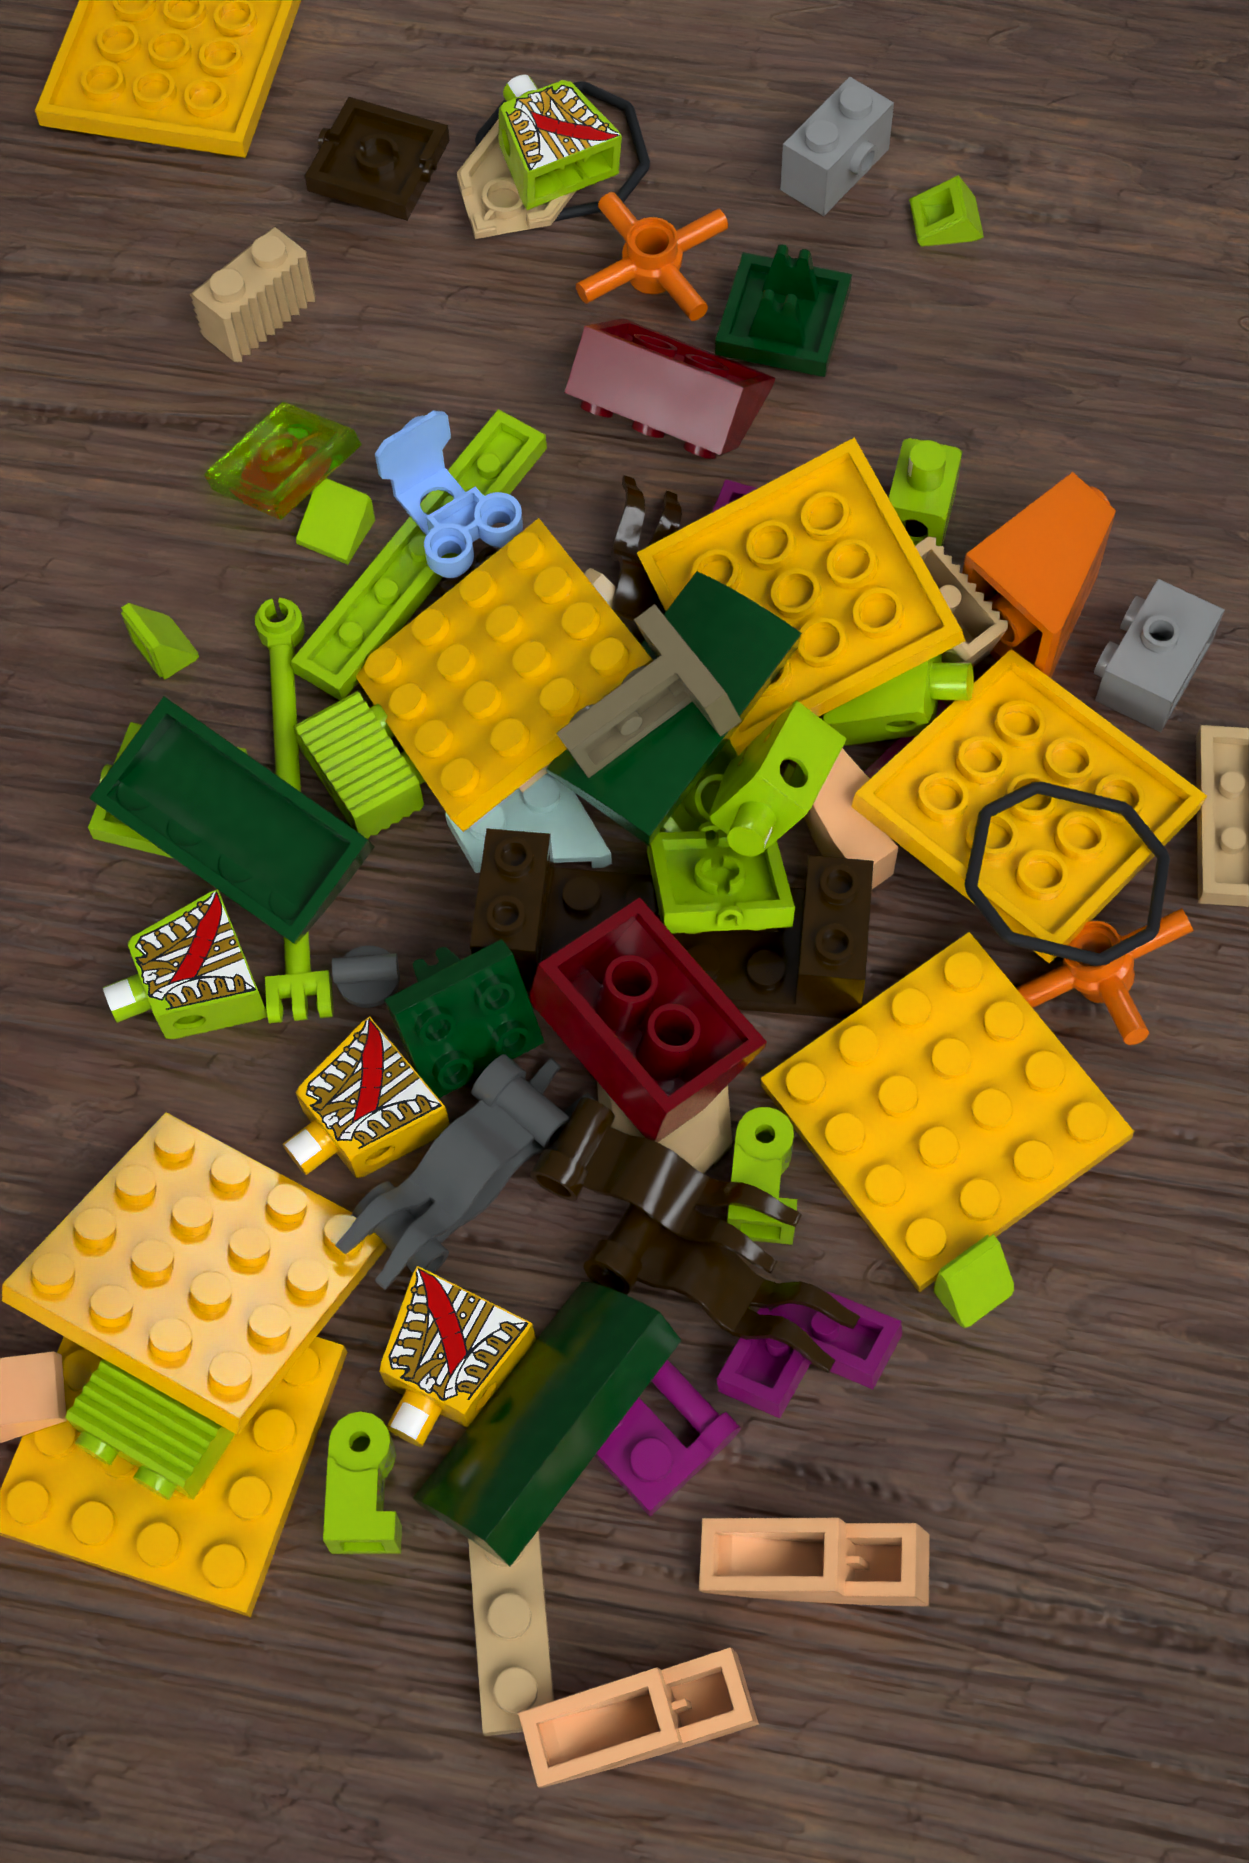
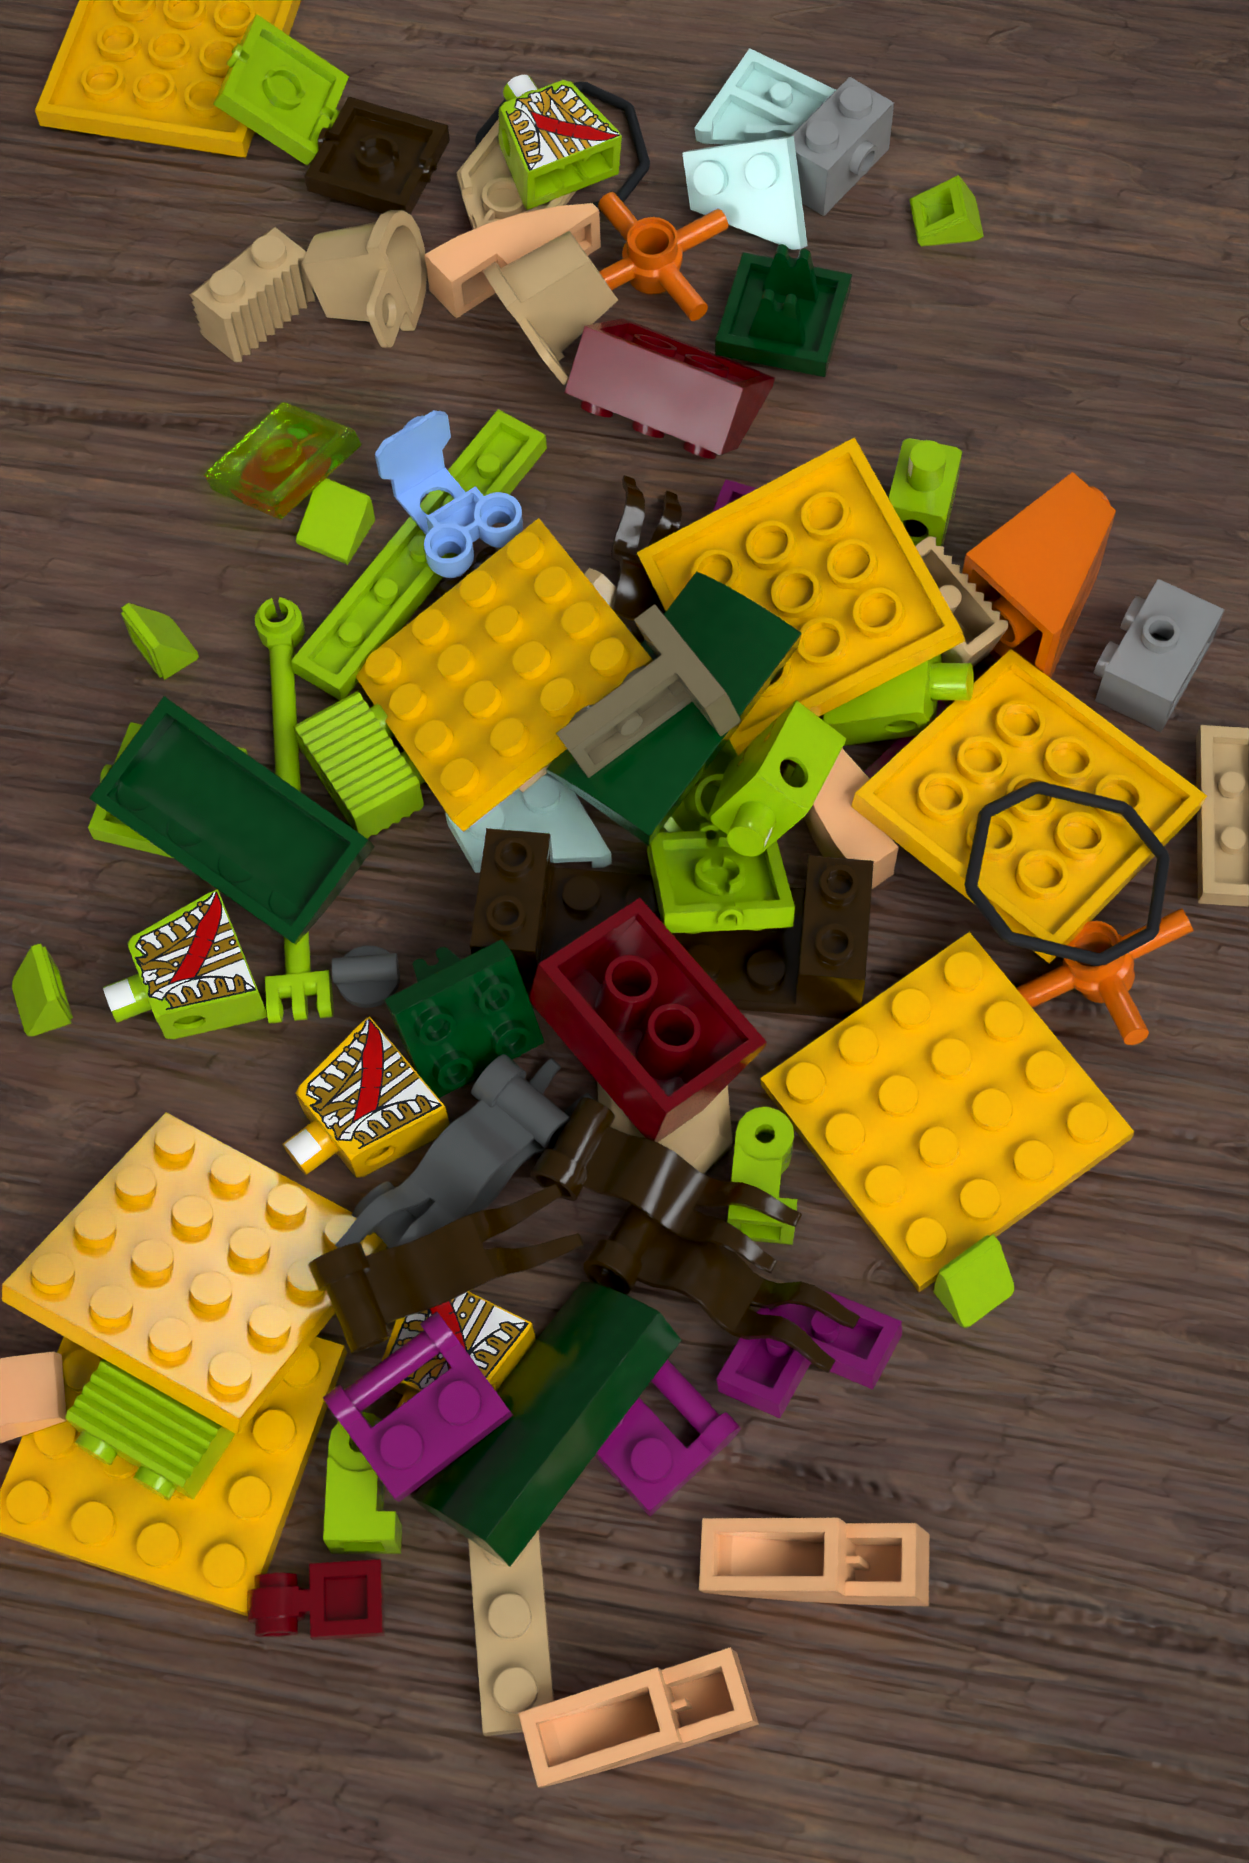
(40, 993): none -> lime slope
(281, 89): none -> lime plate
(341, 1601): none -> dark red plate
(371, 274): none -> tan container
(429, 1270): none -> dark brown flag
(431, 1425): none -> magenta plate
(458, 265): none -> light nougat slope
(552, 296): none -> tan container
(753, 187): none -> light aqua wing
(760, 103): none -> light aqua wing

